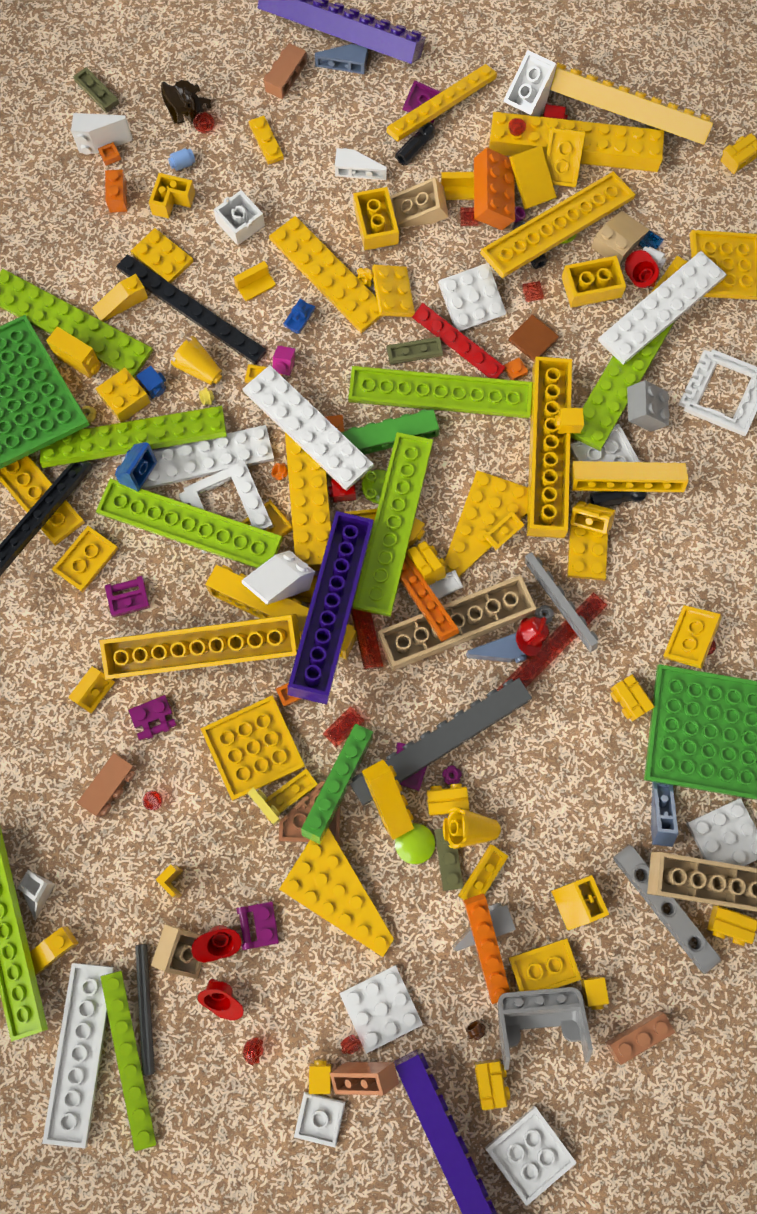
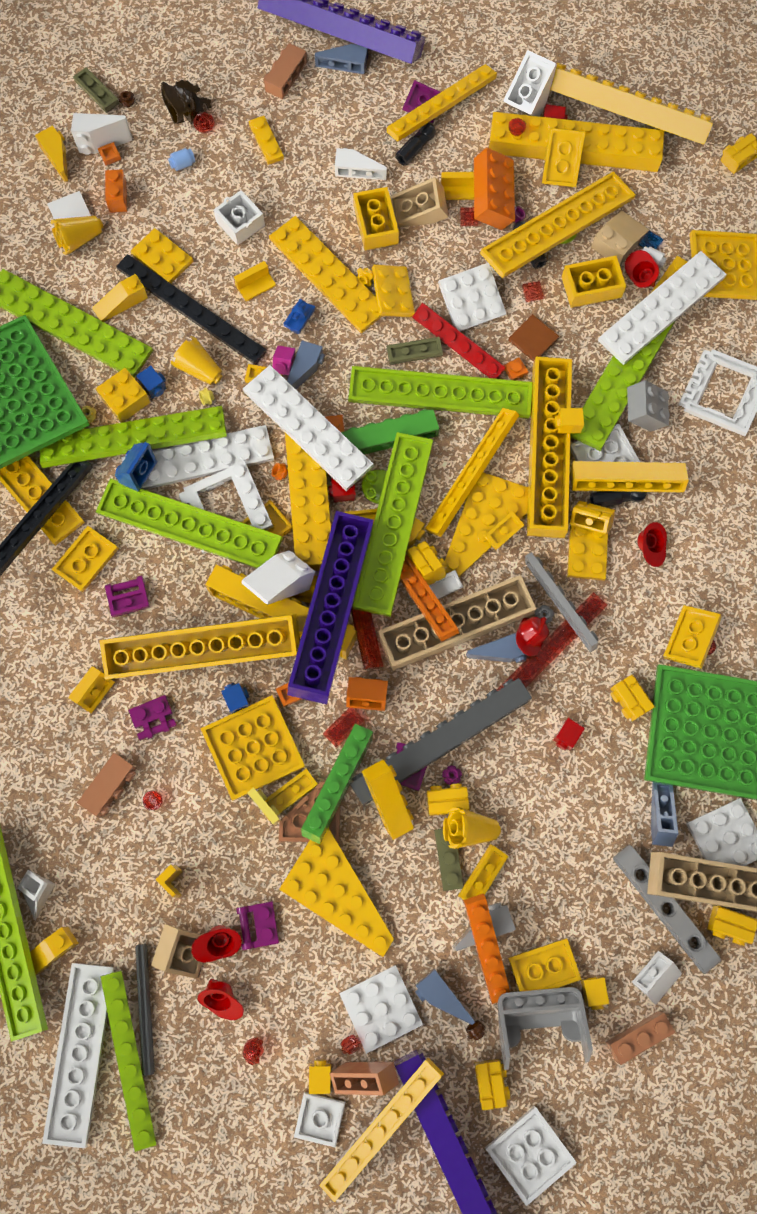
(52, 145): none -> yellow slope
(69, 206): none -> white tile
(74, 352): yellow brick -> none
(75, 231): none -> yellow cone
(126, 102): none -> reddish brown plate
(170, 191): yellow brick -> none
(235, 697): none -> blue brick
(305, 363): none -> sand blue slope
(366, 693): none -> orange brick
(381, 1129): none -> yellow plate
(415, 845): lime dish -> none
(438, 994): none -> sand blue slope
(471, 472): none -> yellow plate
(532, 177): yellow tile -> none
(568, 734): none -> red brick
(579, 902): yellow slope -> none
(653, 544): none -> red piece
(657, 977): none -> white panel

